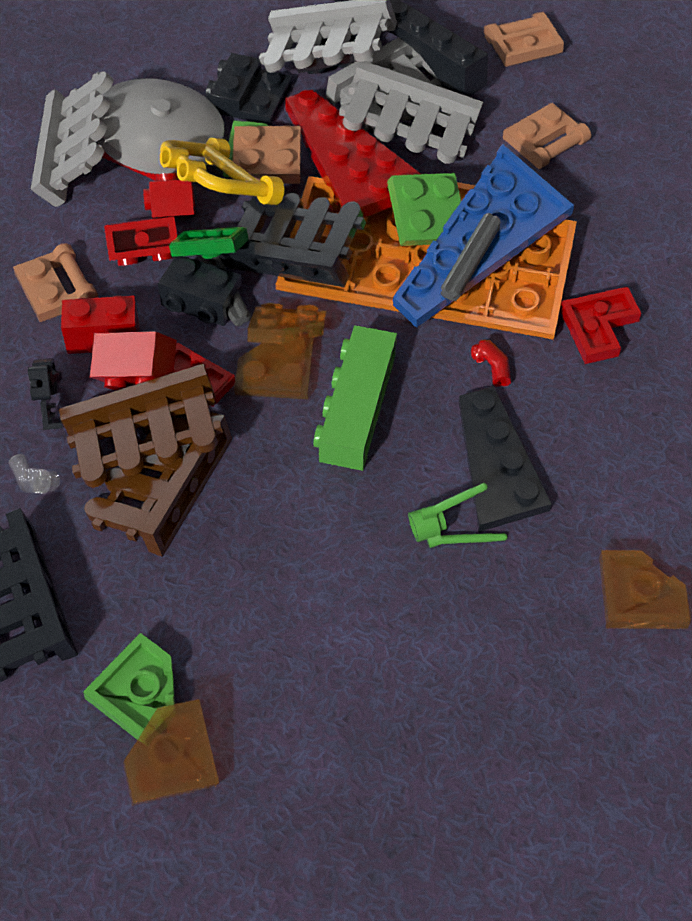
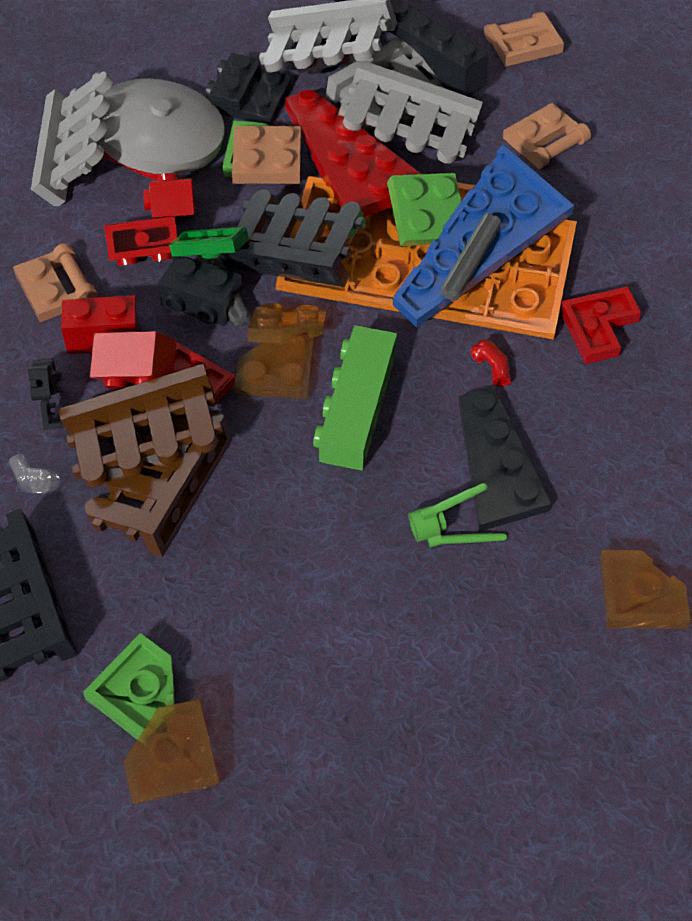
(217, 152): yellow bar -> none

